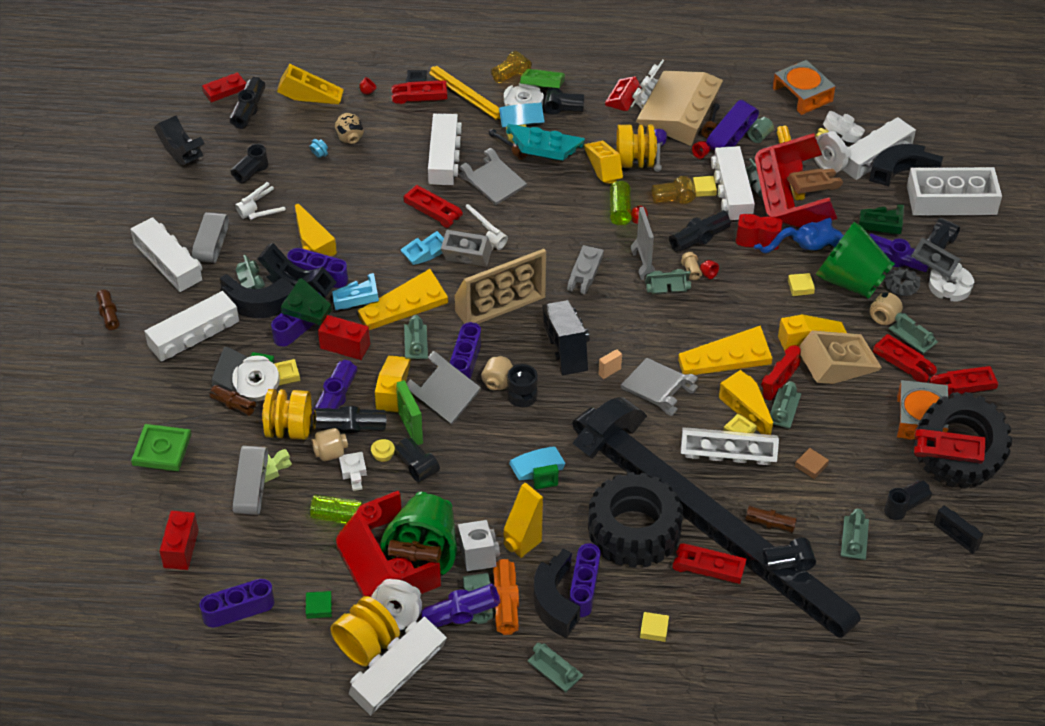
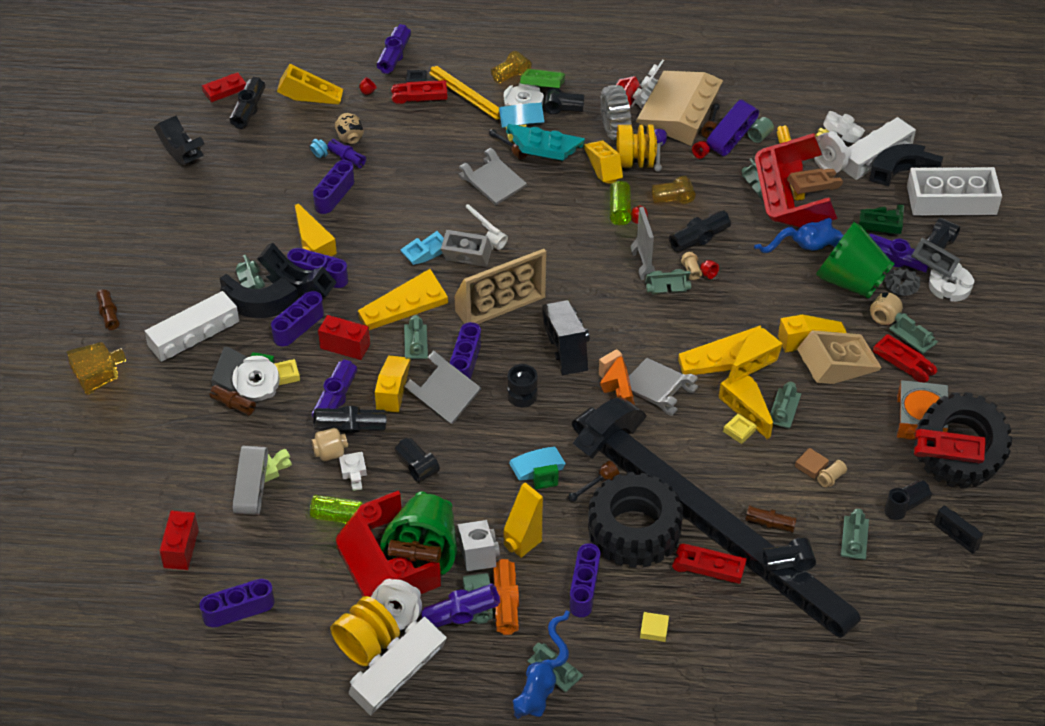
(94, 365): none -> clear yellow torso
(161, 447): bright green plate -> none
(166, 254): white brick -> none
(210, 237): light grey beam -> none
(247, 206): white plant -> none
(253, 162): black piece -> none
(282, 413): yellow wheel -> none
(306, 304): dark green wing -> none
(318, 604): green tile -> none
(333, 187): none -> dark purple beam
(346, 153): none -> dark purple pin
(356, 294): medium azure wing -> none
(382, 450): light yellow plate -> none
(393, 49): none -> dark purple piece
(409, 412): bright green plate -> none
(433, 206): red plate -> none
(443, 149): white brick -> none
(496, 372): tan head -> none
(541, 677): none -> blue animal
(552, 608): black arch -> none
(585, 268): light grey hinge -> none
(607, 471): none -> hinge
(614, 109): none -> light grey gear
(618, 380): none -> orange slope
(704, 186): light yellow tile -> none
(729, 445): white brick -> none
(732, 181): white brick -> none
(757, 230): red brick -> none
(757, 352): none -> yellow slope
(781, 372): red hinge -> none
(801, 284): light yellow tile -> none
(807, 84): orange panel -> none
(827, 477): none -> tan pin
(967, 380): red hinge -> none

